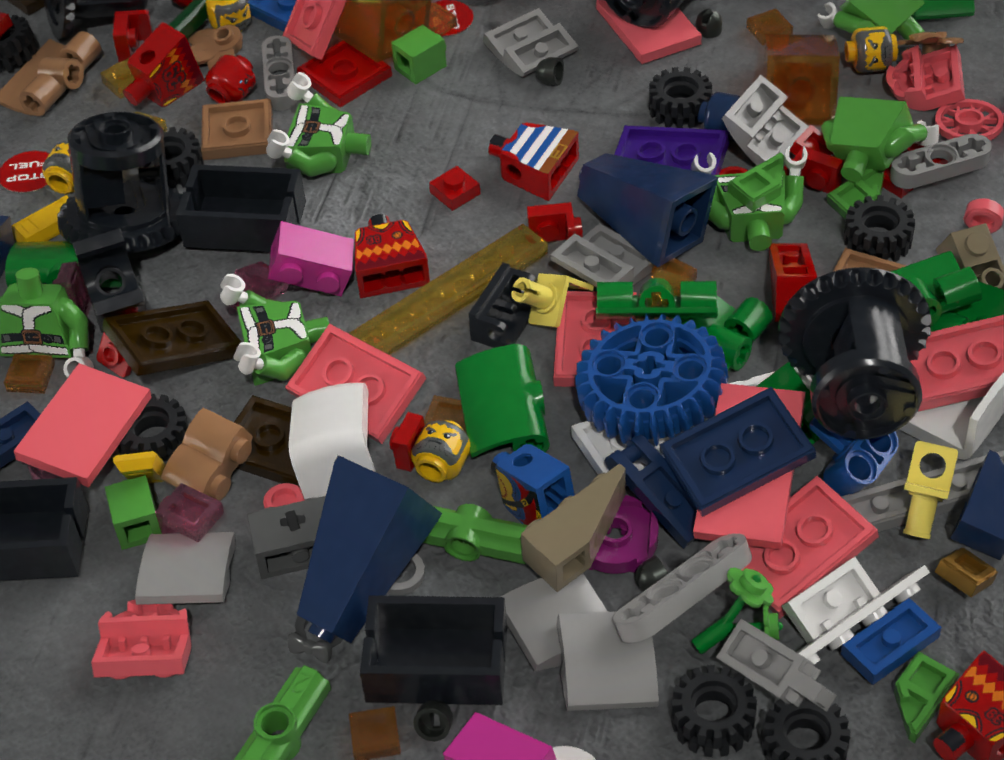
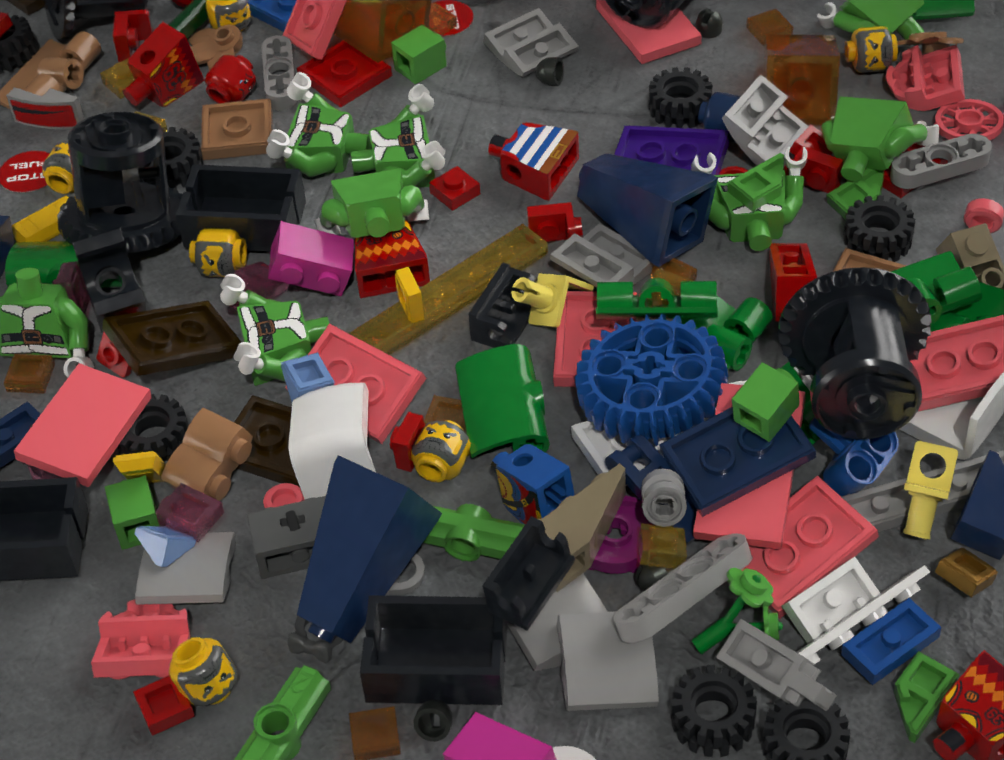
(48, 111): none -> slope
(163, 705): none -> red plate
(164, 543): none -> medium blue slope
(202, 671): none -> head
(218, 252): none -> yellow head
(305, 375): none -> medium blue slope
(372, 205): none -> bright green torso
(404, 144): none -> torso
(409, 295): none -> yellow tile
(527, 575): none -> black hinge
(661, 546): none -> clear yellow plate
(663, 487): none -> light grey wheel
(766, 401): none -> bright green brick

